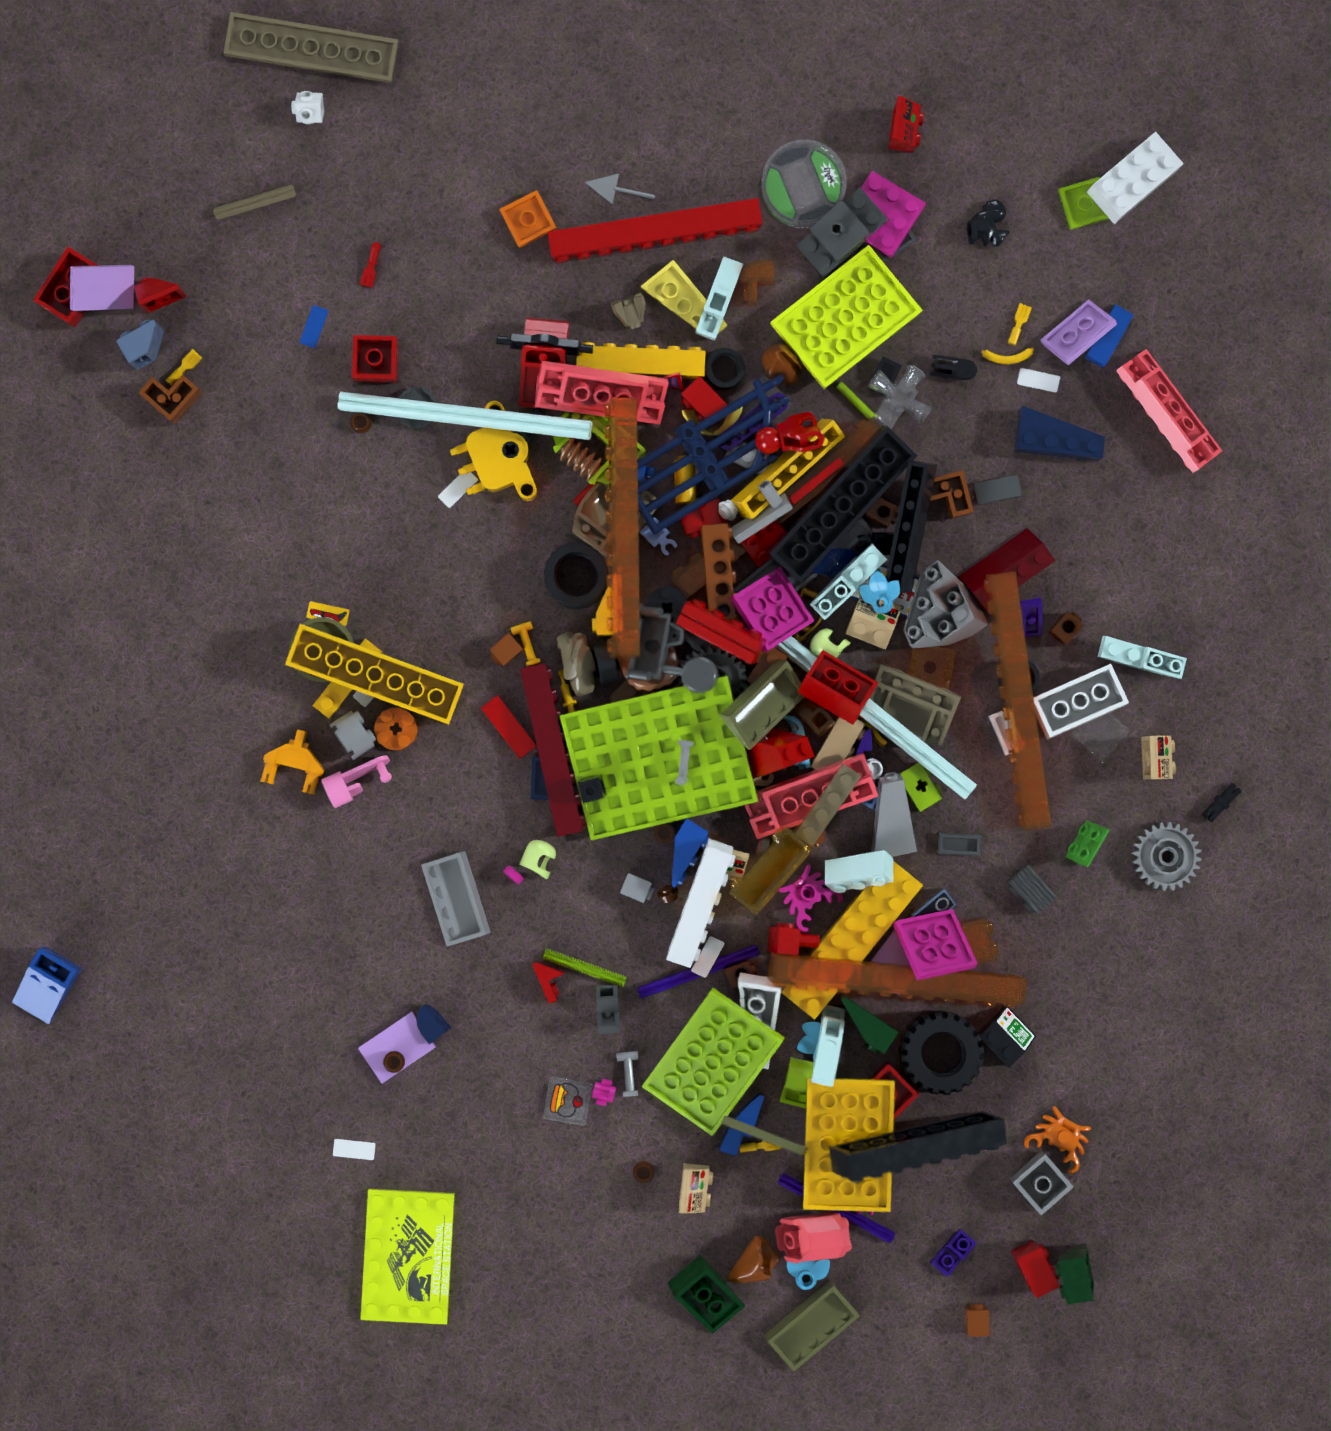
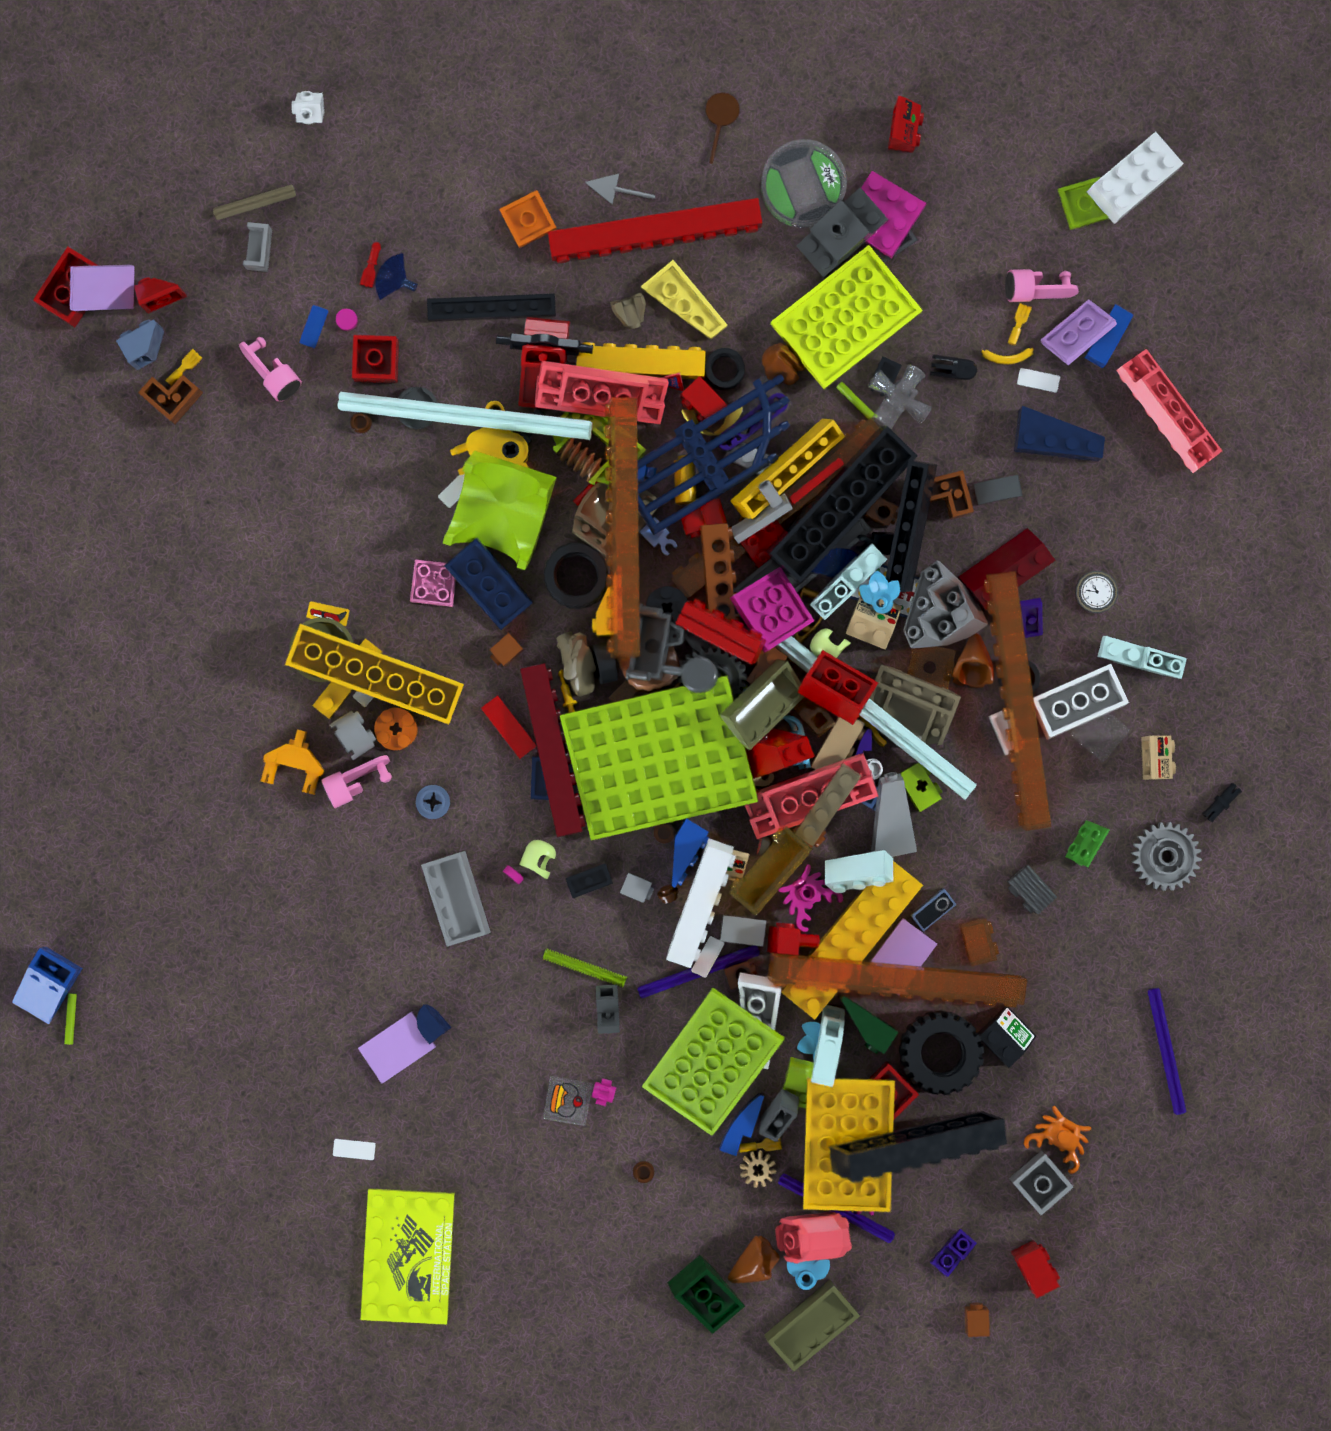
(70, 1018): none -> lime piece
(258, 247): none -> light grey panel
(281, 381): none -> bright pink piece
(311, 47): dark tan plate -> none
(346, 319): none -> dark pink tile
(393, 277): none -> clear blue hand
(394, 1061): reddish brown plate -> none
(425, 808): none -> sand blue gear
(432, 584): none -> bright pink tile
(488, 583): none -> dark blue tile
(491, 307): none -> black plate
(501, 507): none -> lime piece
(522, 631): yellow piece -> none
(545, 974): red slope -> none
(589, 880): none -> black plate
(592, 788): black brick -> none
(627, 1057): light grey piece -> none
(684, 759): light grey piece -> none
(694, 1188): tan slope -> none
(719, 298): light aqua slope -> none
(721, 110): none -> reddish brown piece
(727, 510): white plate -> none
(743, 930): none -> light grey panel
(749, 1169): none -> tan gear
(756, 273): clear orange brick -> none
(764, 1135): olive tile -> none
(779, 1115): none -> dark grey brick
(790, 435): red piece -> none
(935, 944): dark pink plate -> none
(959, 844): dark grey tile -> none
(974, 665): none -> dark orange hat
(983, 224): black animal -> none
(1023, 286): none -> bright pink piece
(1058, 632): reddish brown brick -> none
(1076, 1275): dark green slope -> none
(1096, 592): none -> tile
(1166, 1051): none -> dark purple axle

